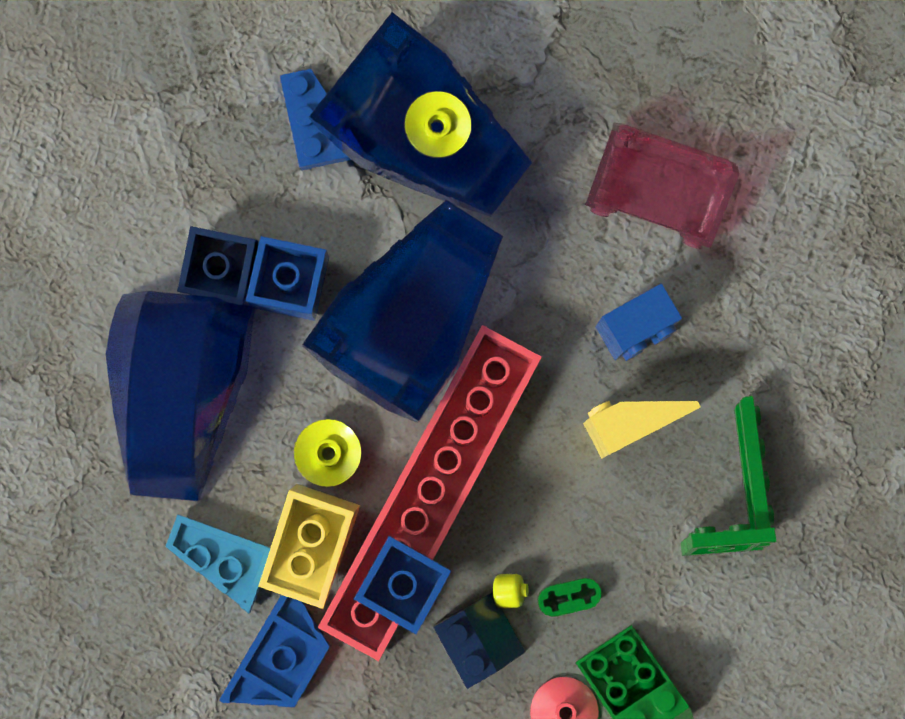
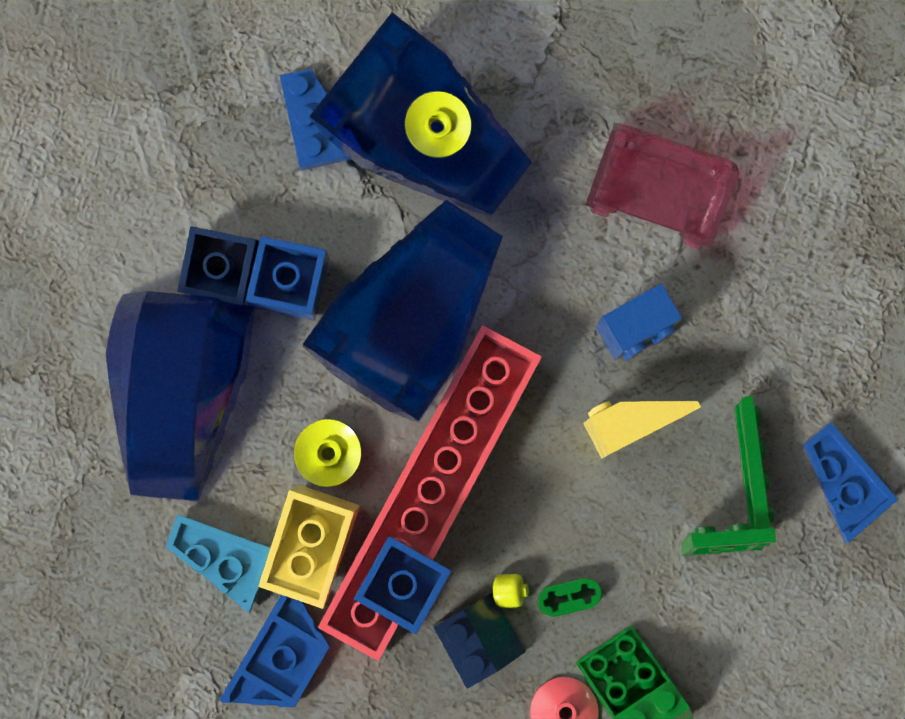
(847, 481): none -> blue wing

